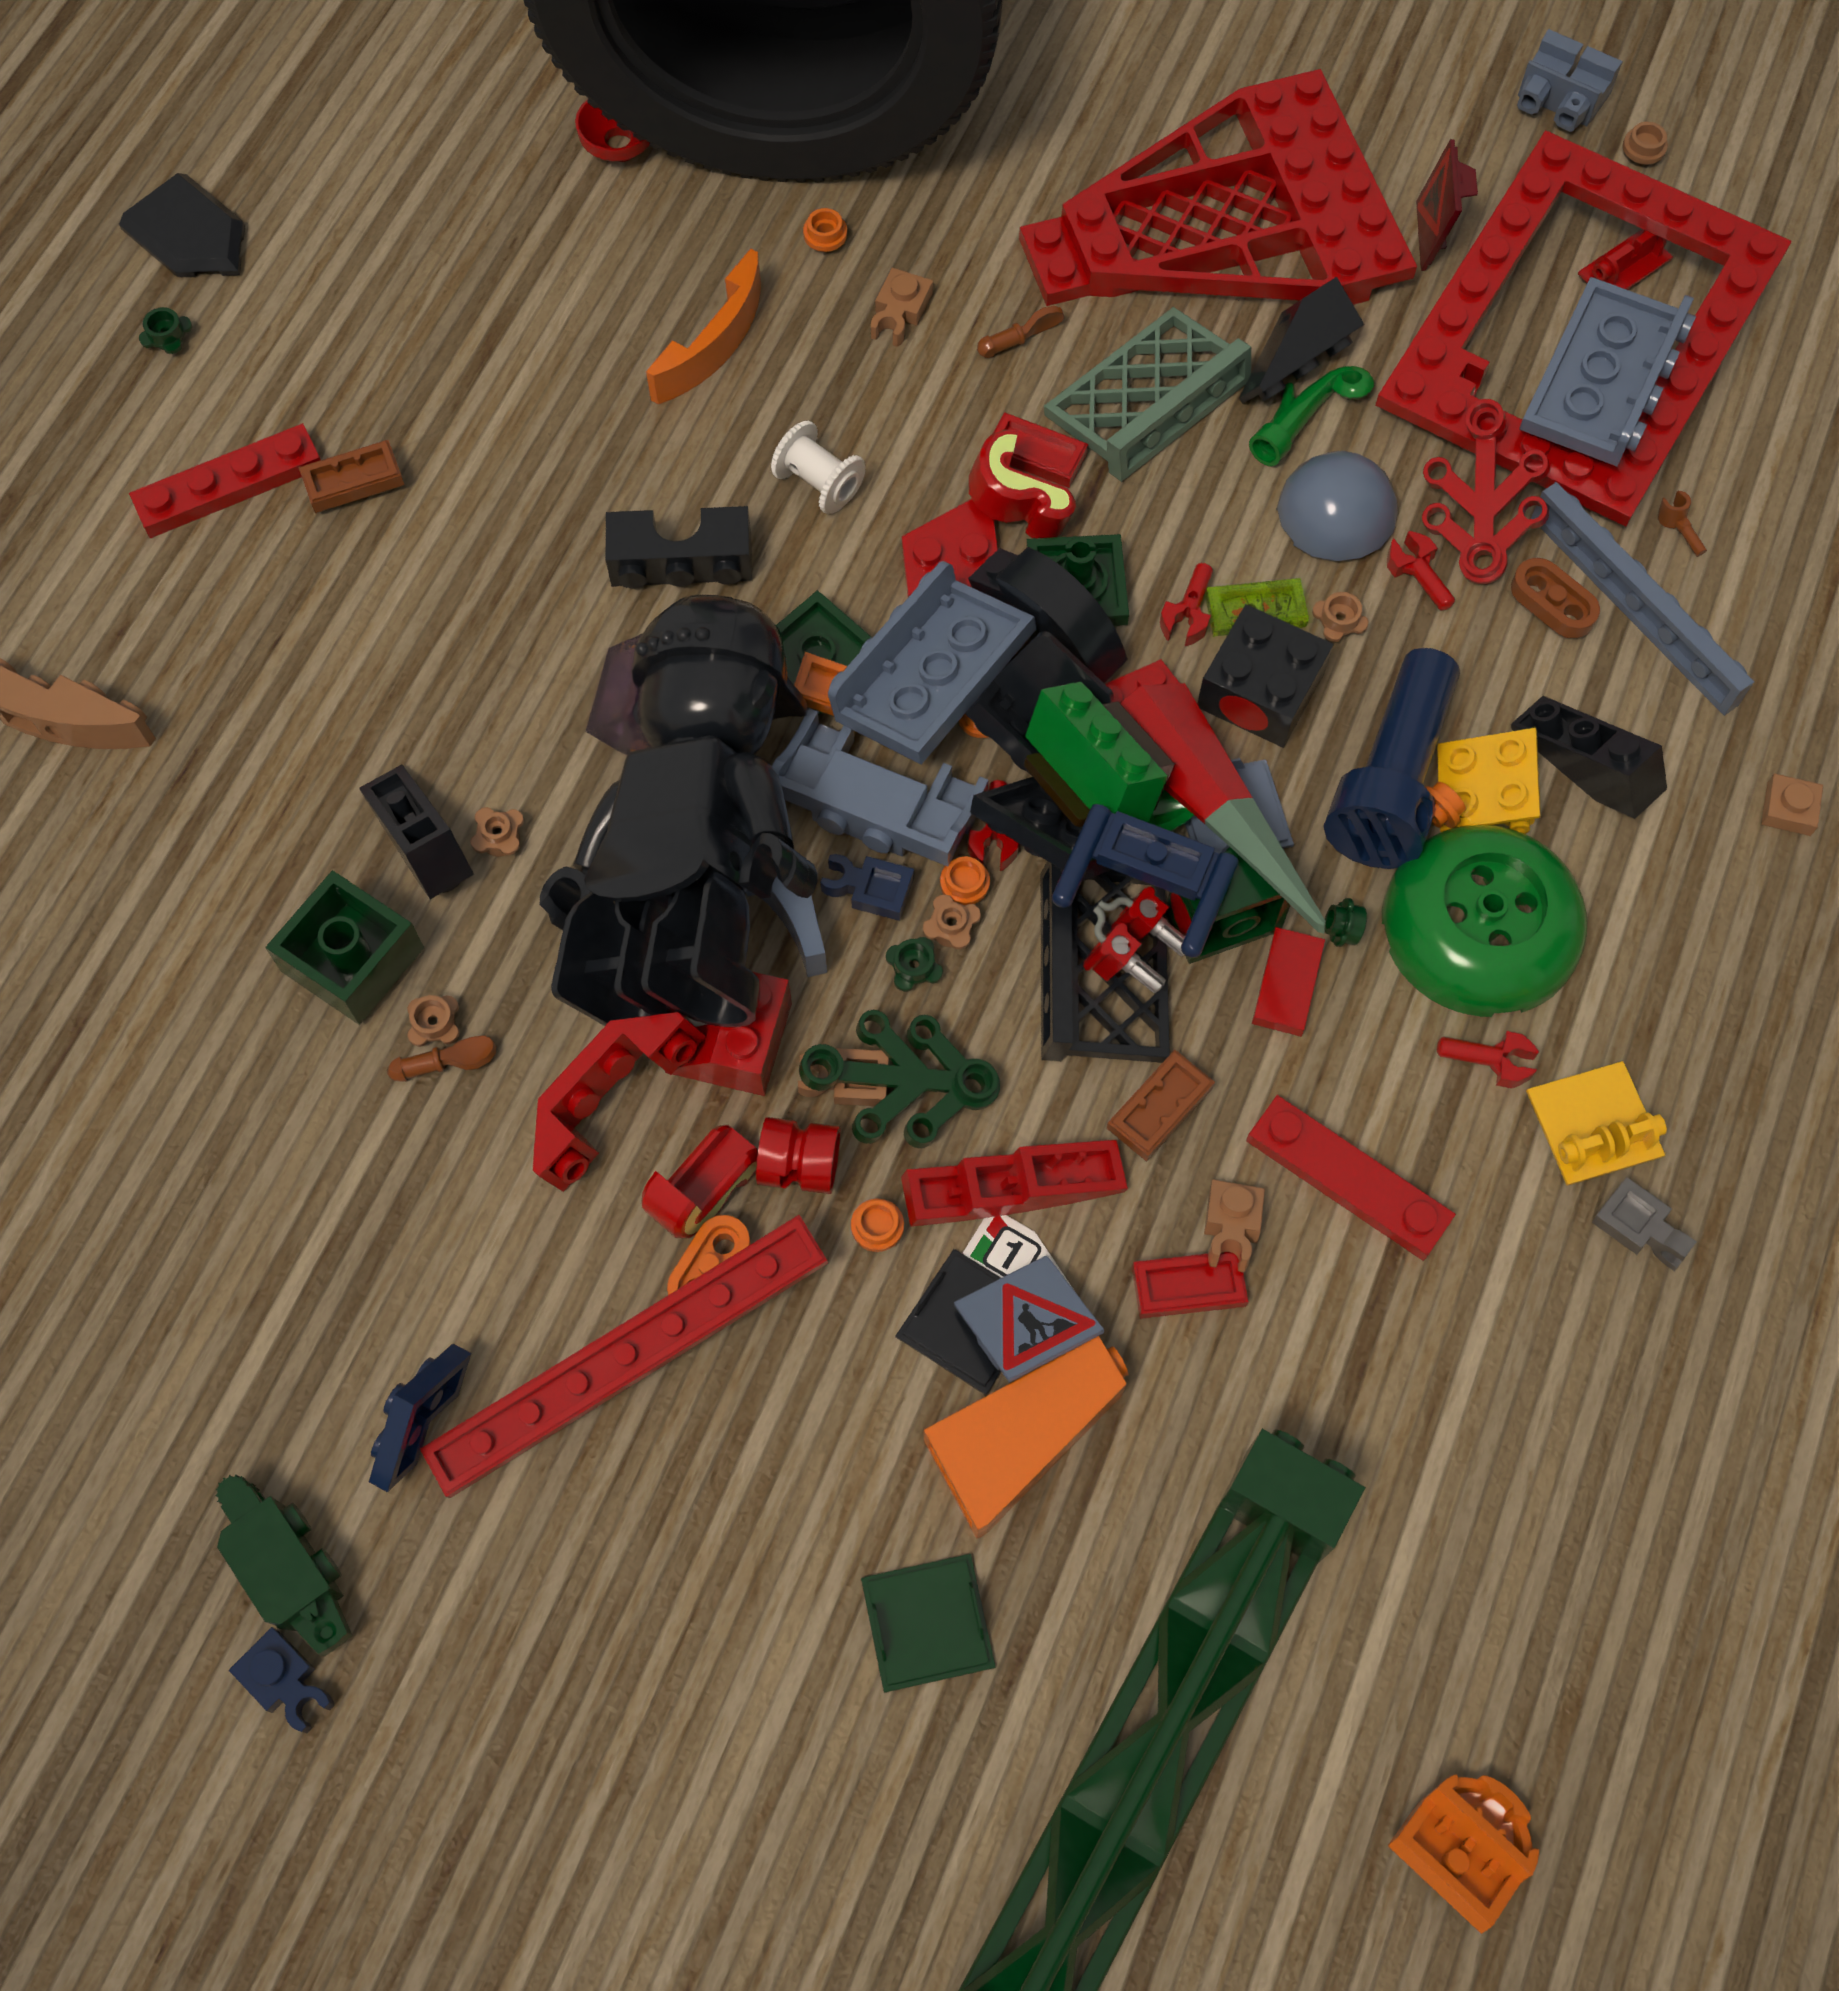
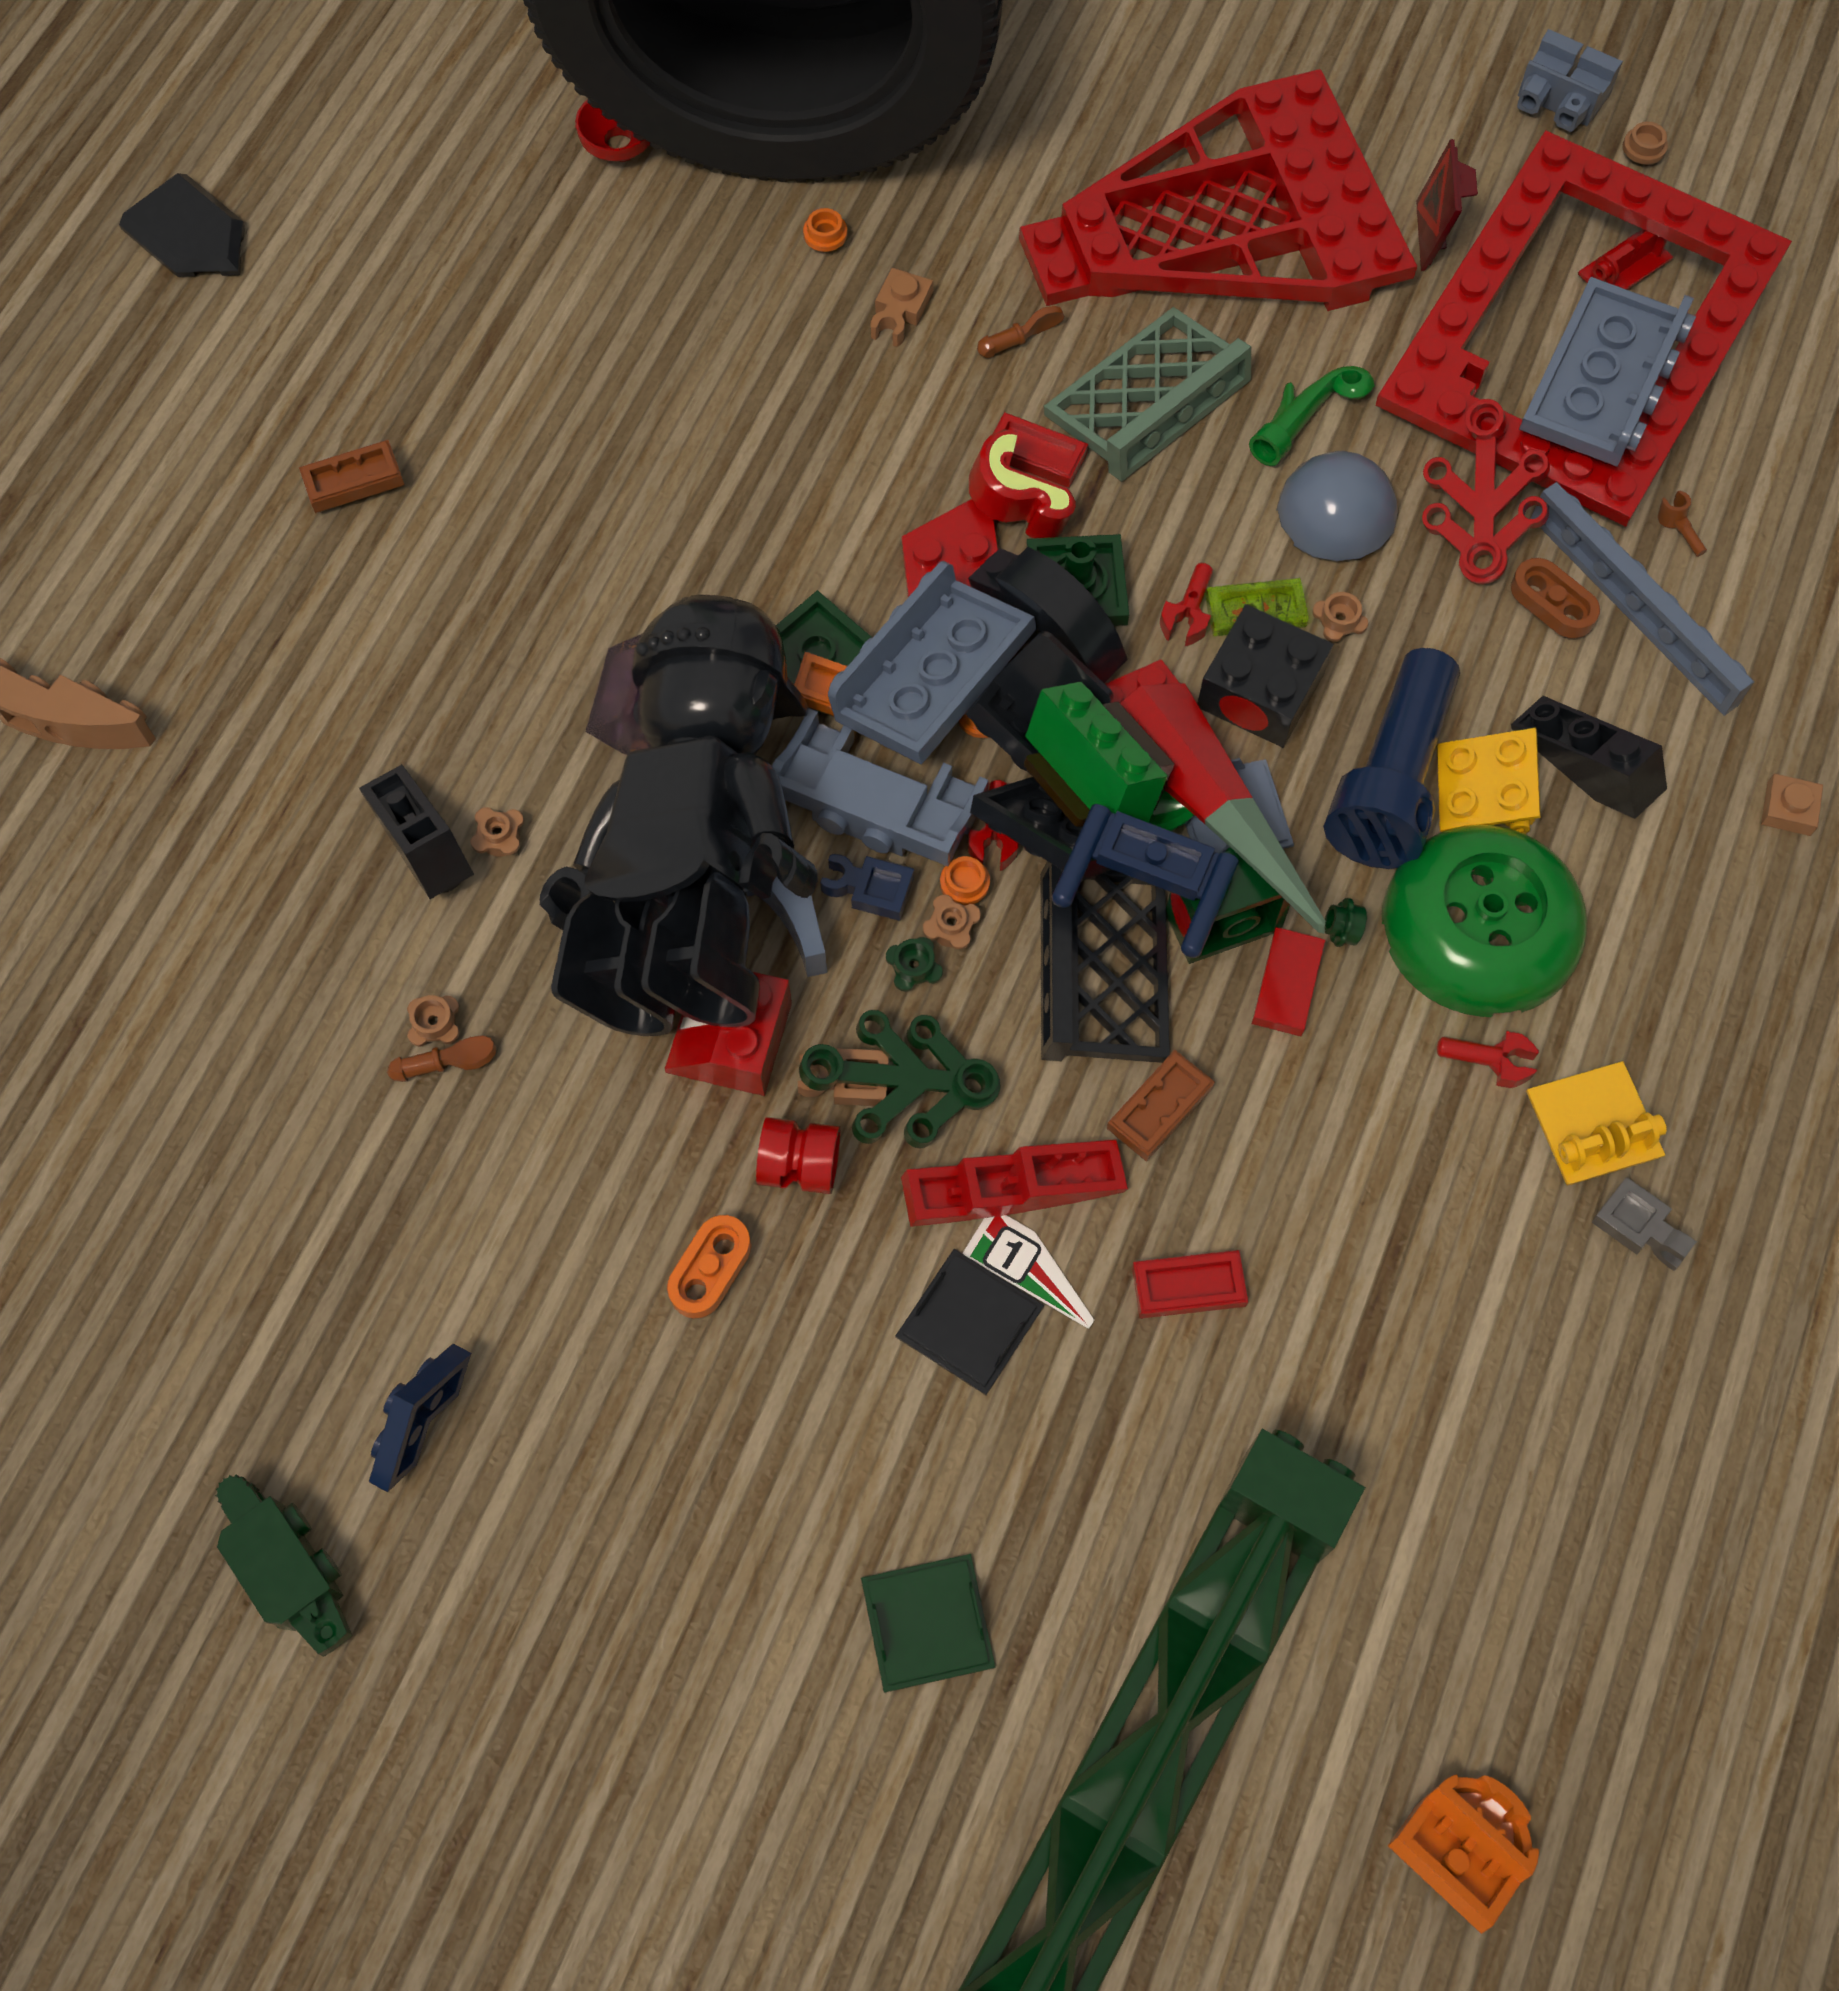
(164, 330): dark green plate -> none
(224, 481): red plate -> none
(276, 1675): dark blue plate -> none
(345, 947): dark green brick -> none
(559, 1149): red slope -> none
(623, 1357): red tile -> none
(684, 368): orange slope -> none
(701, 1182): red animal -> none
(715, 553): black arch -> none
(818, 467): white hose -> none
(877, 1225): orange plate -> none
(1018, 1433): orange slope -> none
(1028, 1318): sand blue piece -> none
(1119, 945): piece -> none
(1234, 1220): medium nougat plate -> none
(1301, 333): black slope -> none
(1350, 1177): red plate -> none
(1424, 551): red bar -> none
(1447, 804): orange plate -> none

